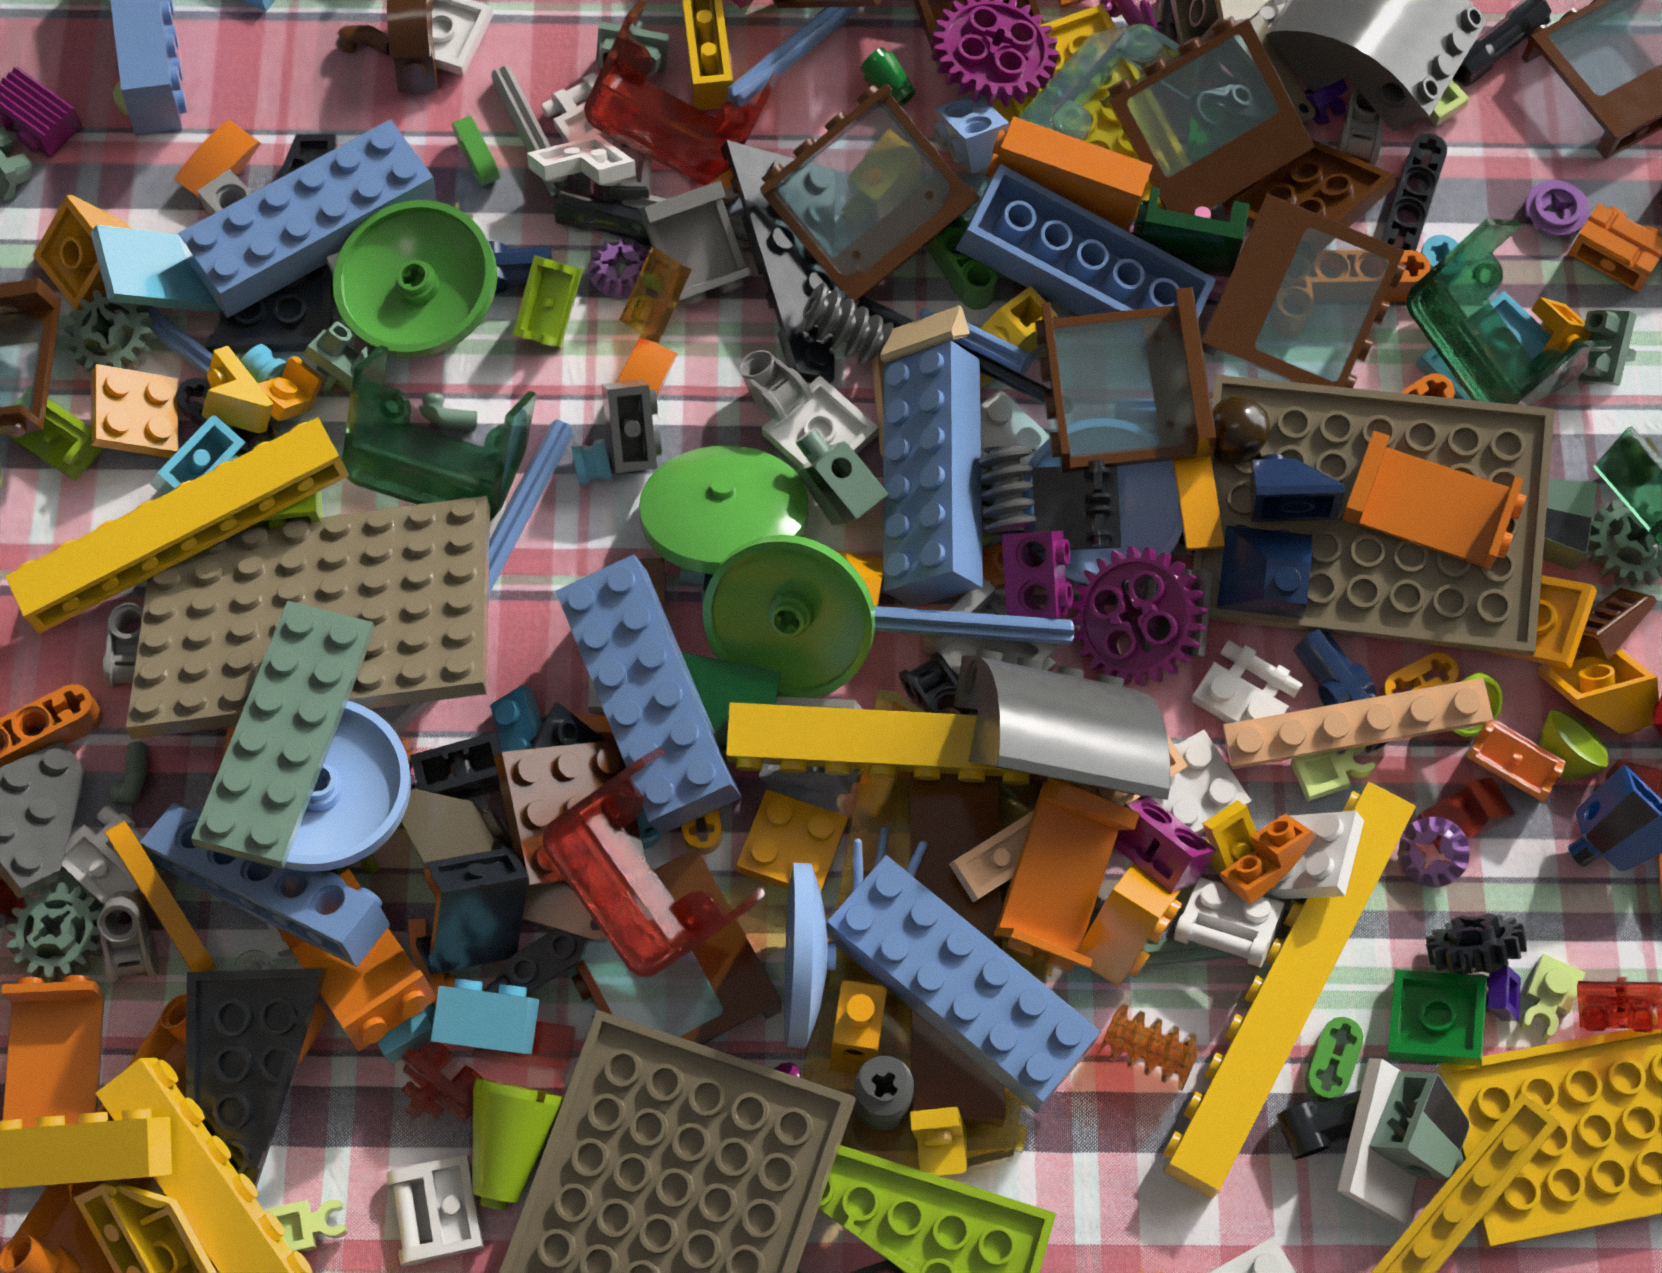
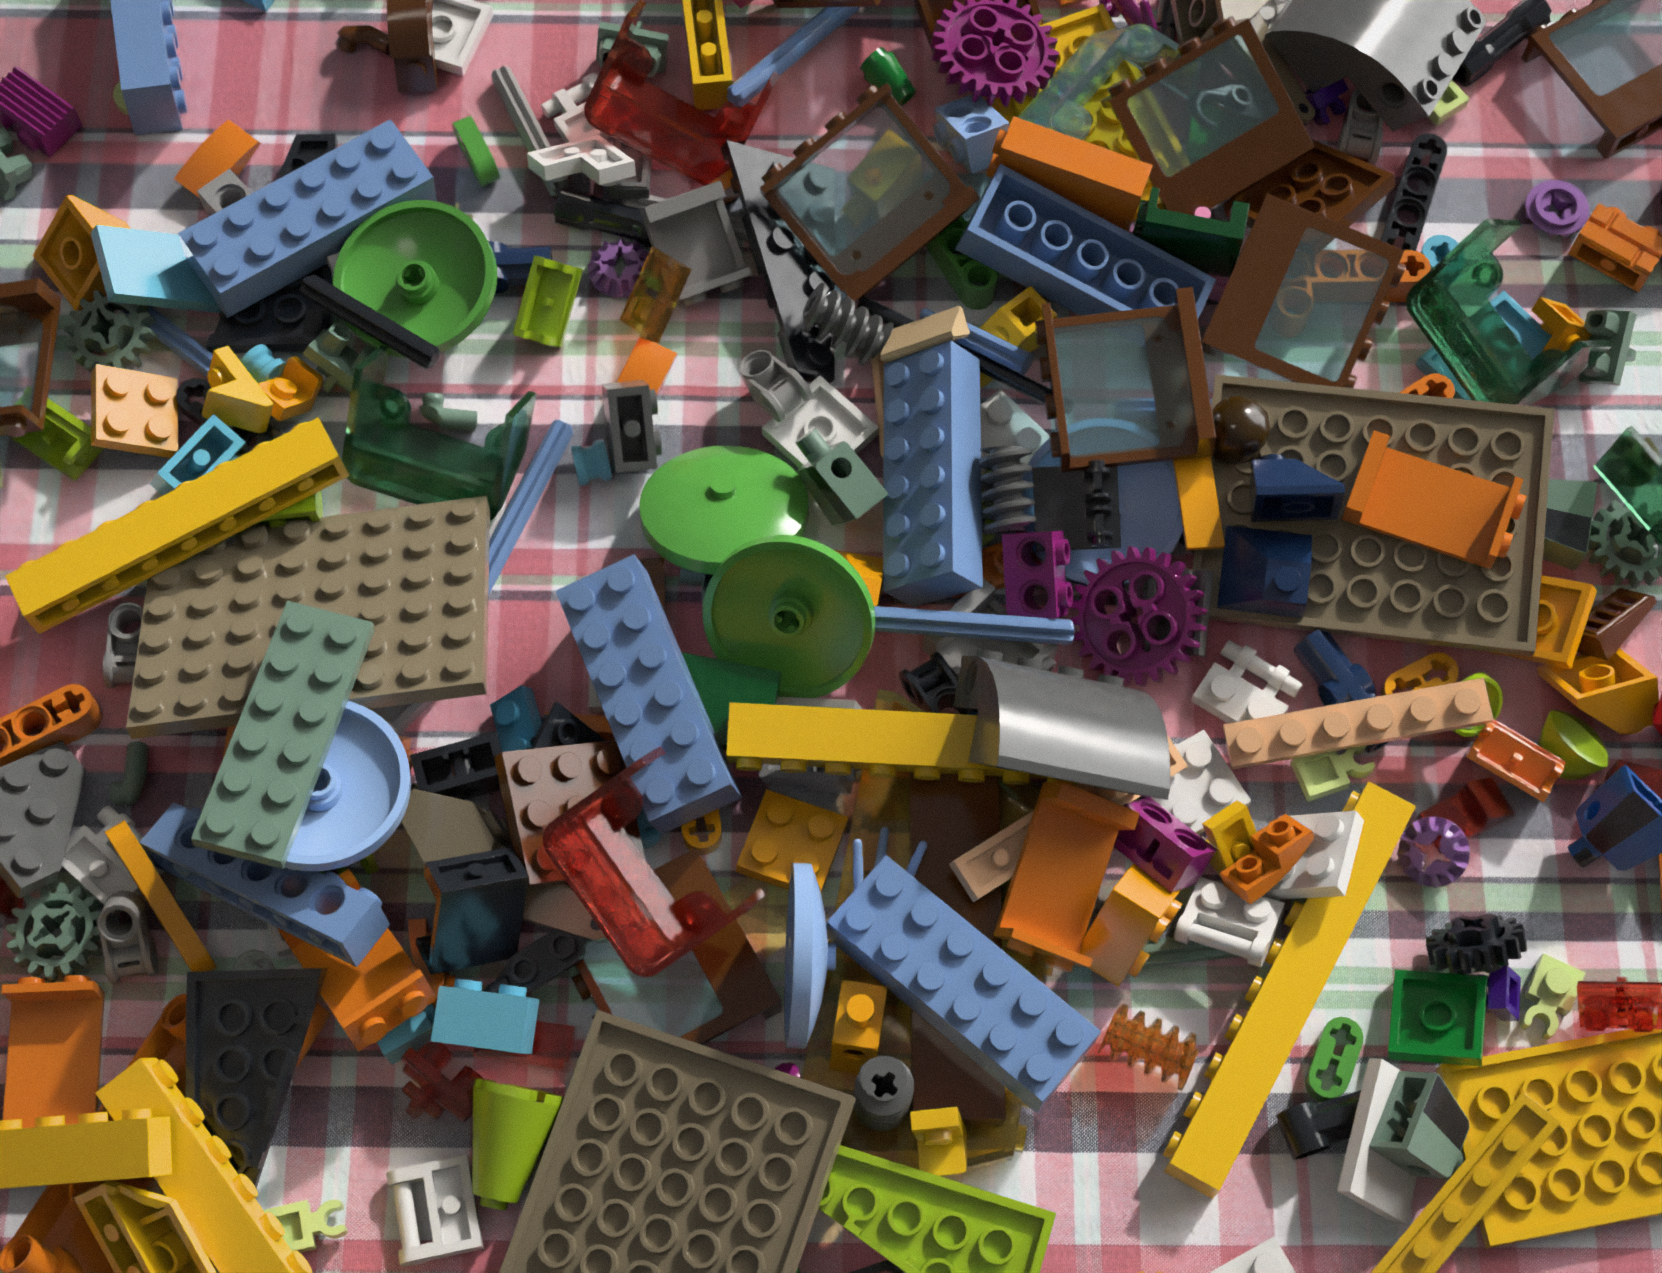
(370, 321): none -> black axle

